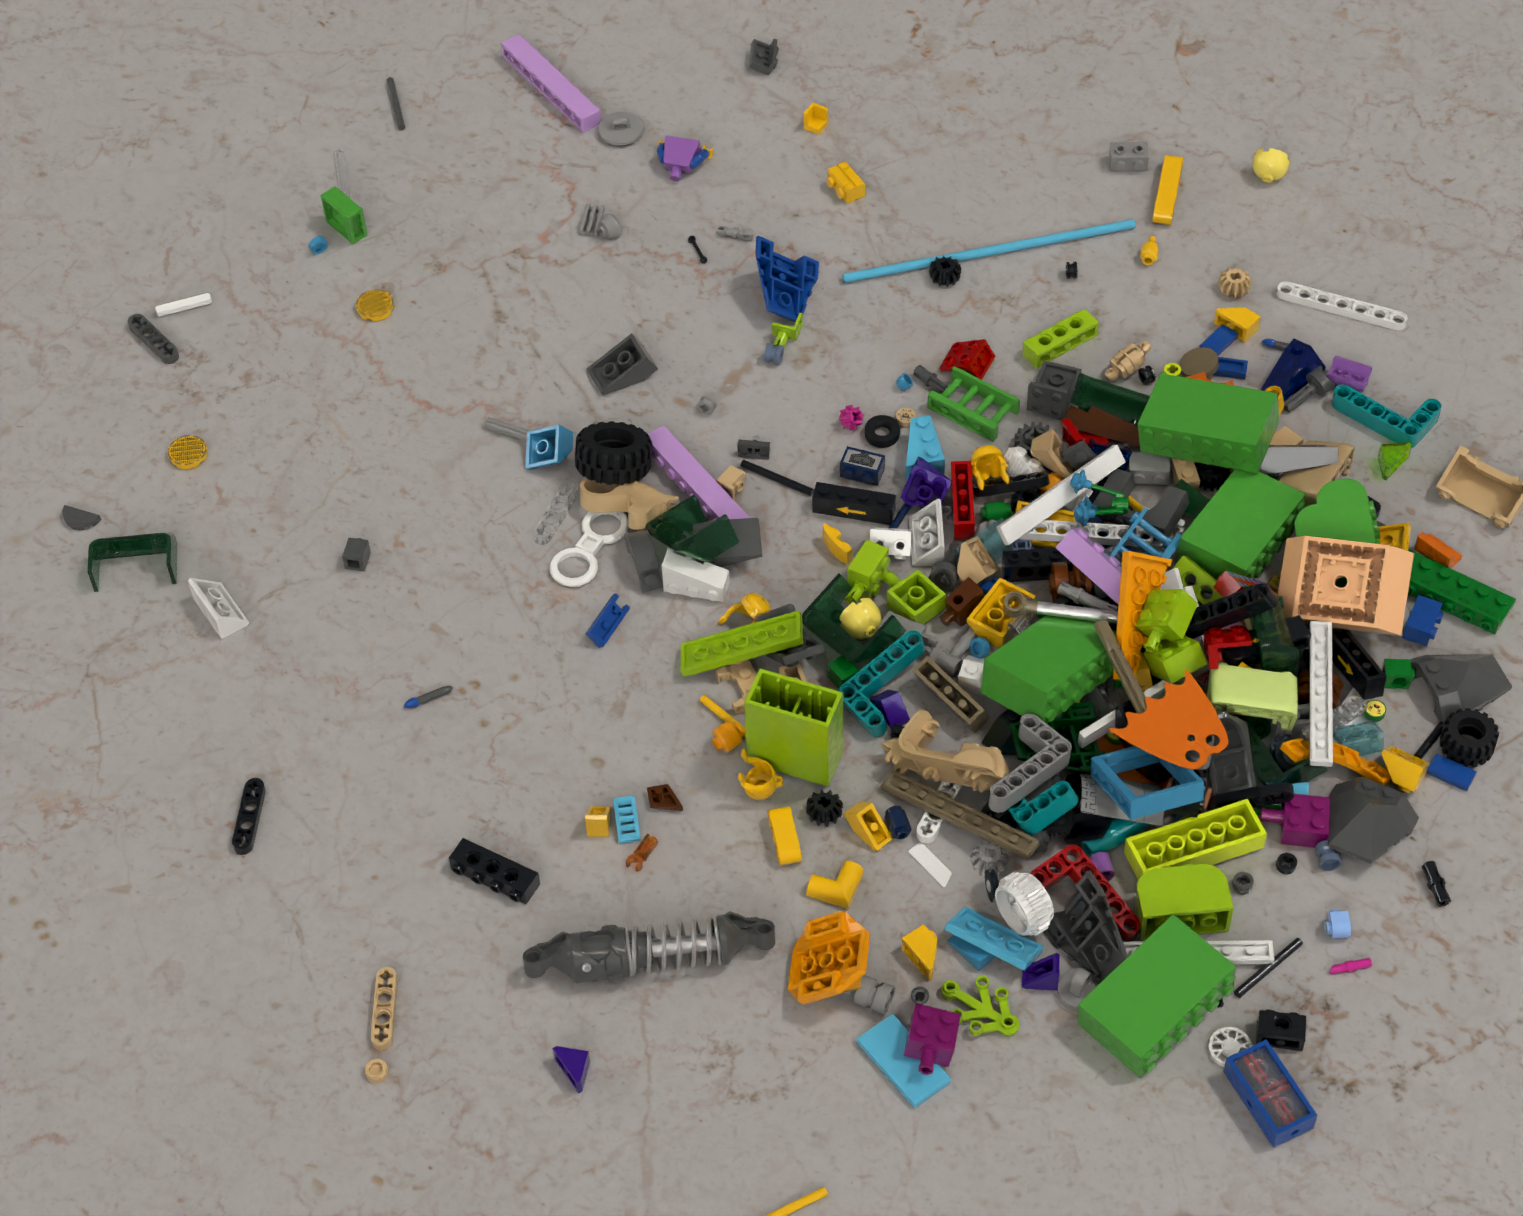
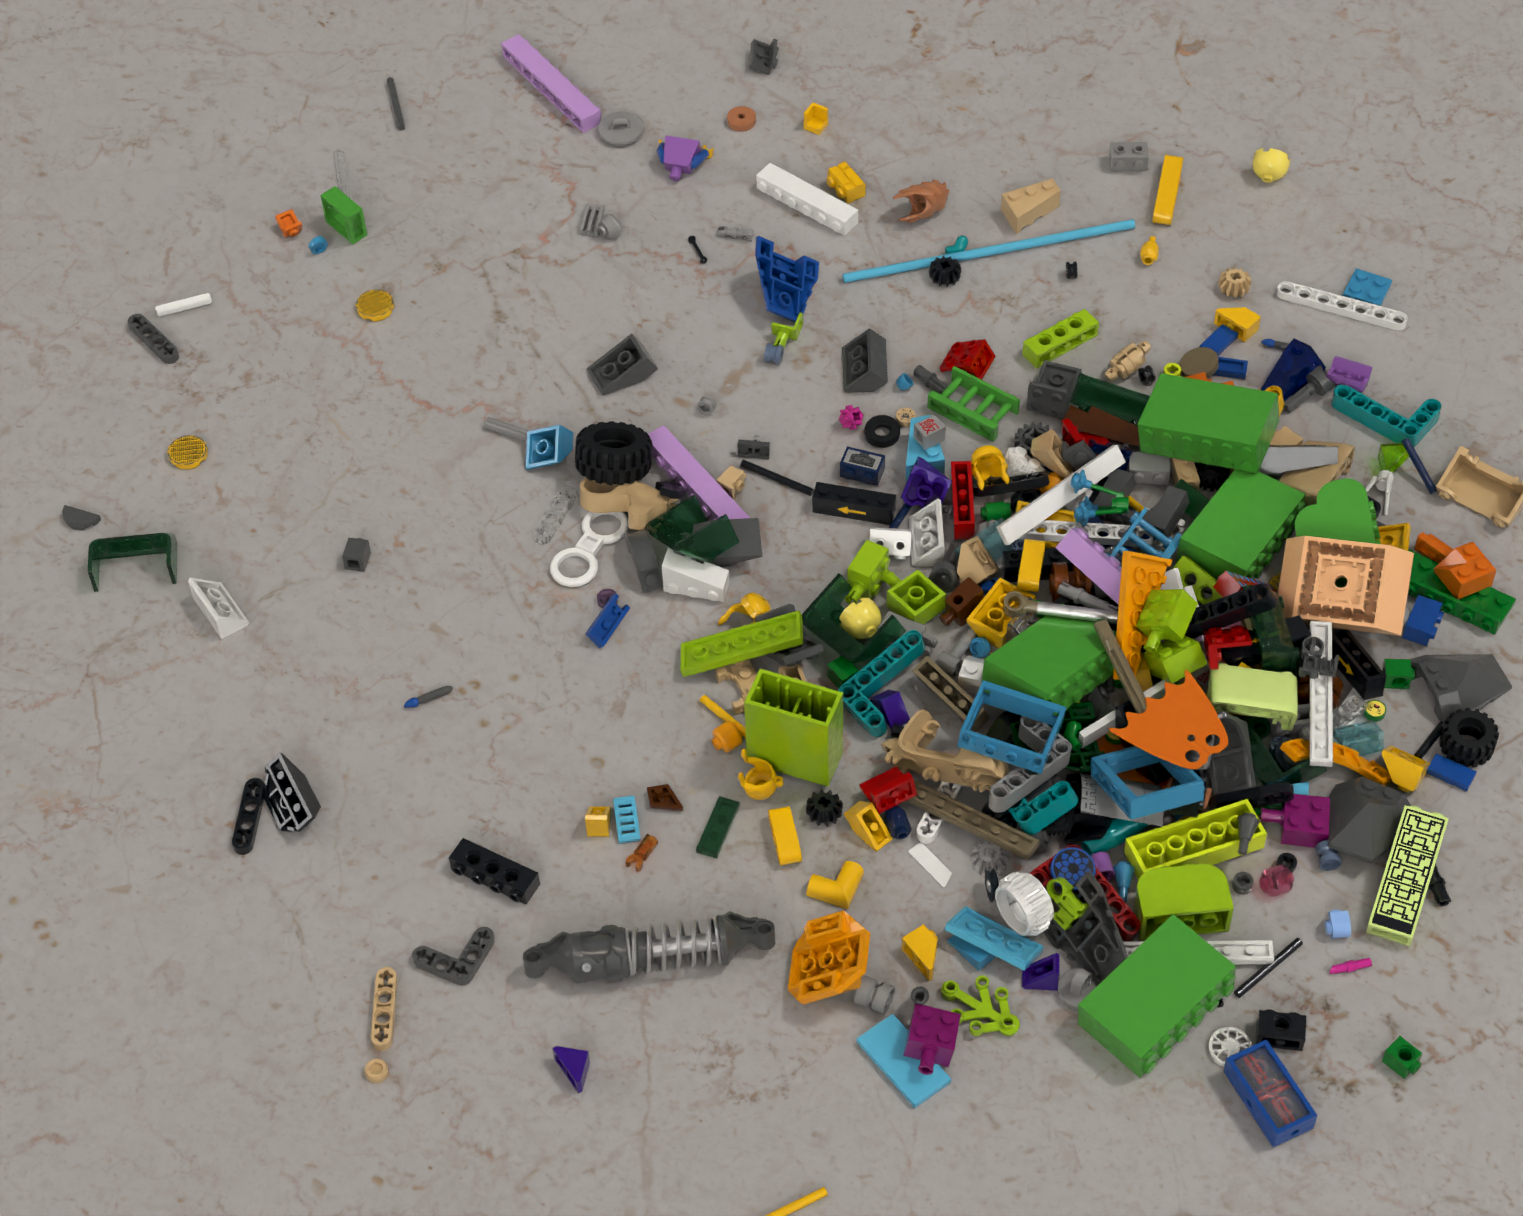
(289, 223): none -> orange bracket
(289, 795): none -> black wedge
(461, 964): none -> dark grey beam
(603, 597): none -> clear purple tile
(670, 489): none -> black tile
(718, 827): none -> clear green tile
(741, 118): none -> nougat piece
(807, 199): none -> white brick
(833, 541): yellow slope -> none
(865, 363): none -> dark grey slope
(889, 789): none -> red bracket
(925, 199): none -> nougat head
(929, 432): none -> light grey brick
(960, 245): none -> teal arm
(1019, 704): none -> dark azure window
(1029, 203): none -> tan wedge
(1031, 565): none -> yellow beam
(1070, 734): none -> green arm
(1070, 907): none -> lime piece
(1072, 865): none -> tile
(1123, 874): none -> dark azure cone
(1246, 825): none -> dark grey cone
(1276, 880): none -> clear pink head
(1313, 662): none -> dark grey piece
(1367, 287): none -> dark azure plate
(1383, 482): none -> white plant
(1402, 1048): none -> green brick
(1407, 875): none -> brick
(1419, 465): none -> dark blue bar
(1465, 571): none -> orange slope

